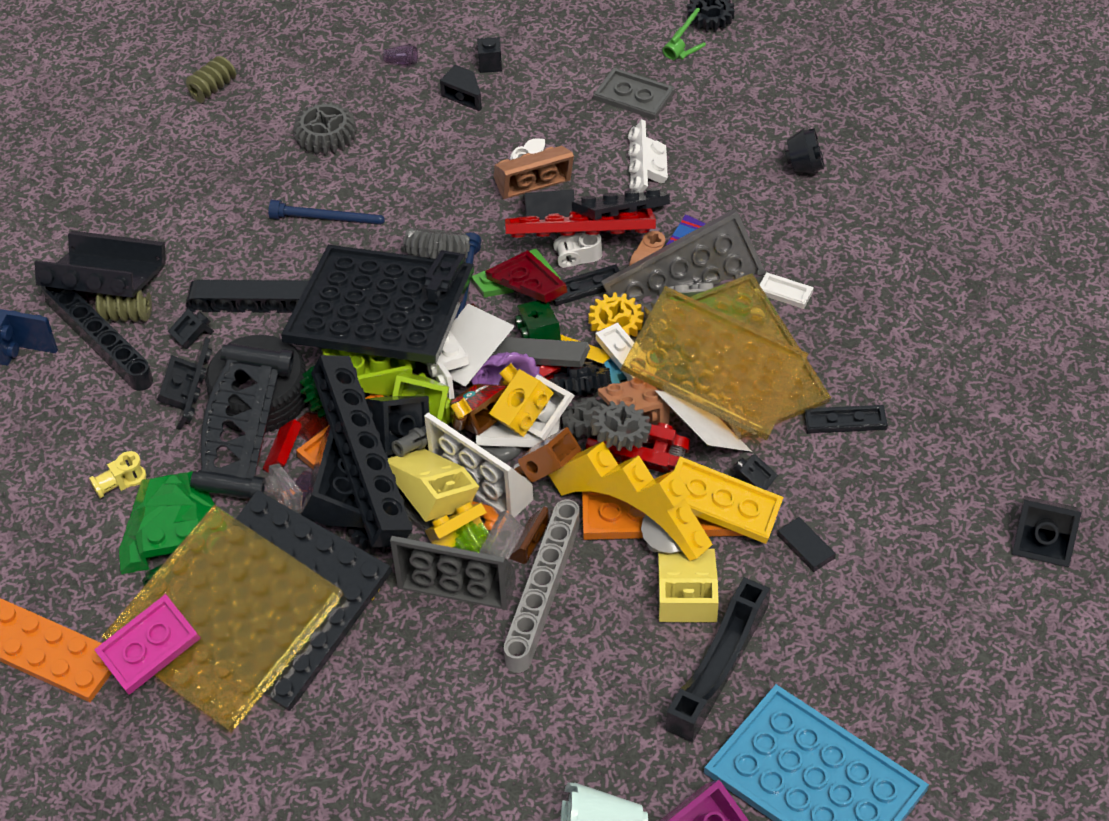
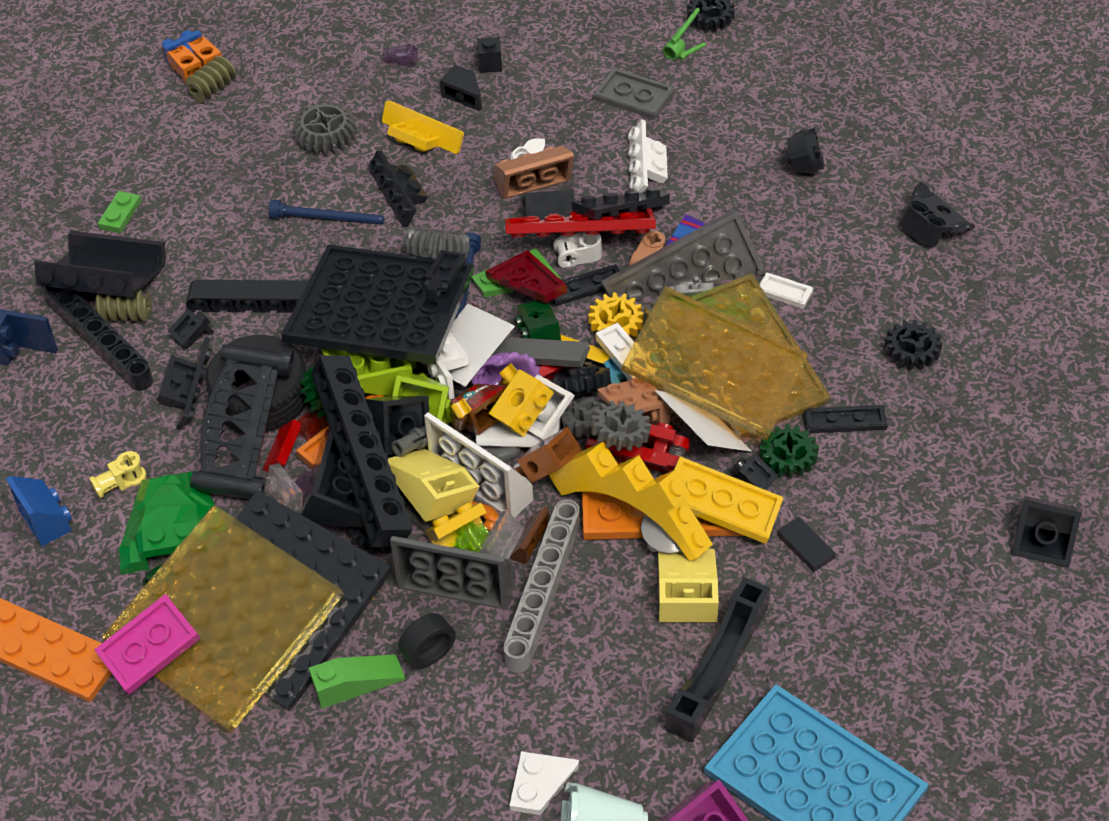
(40, 508): none -> blue slope
(119, 212): none -> bright green plate
(189, 53): none -> orange hips
(353, 676): none -> bright green slope
(398, 186): none -> black bracket
(420, 130): none -> yellow bracket
(426, 640): none -> black tyre
(539, 780): none -> white wing
(789, 451): none -> dark green gear
(913, 344): none -> black gear
(925, 220): none -> black piece

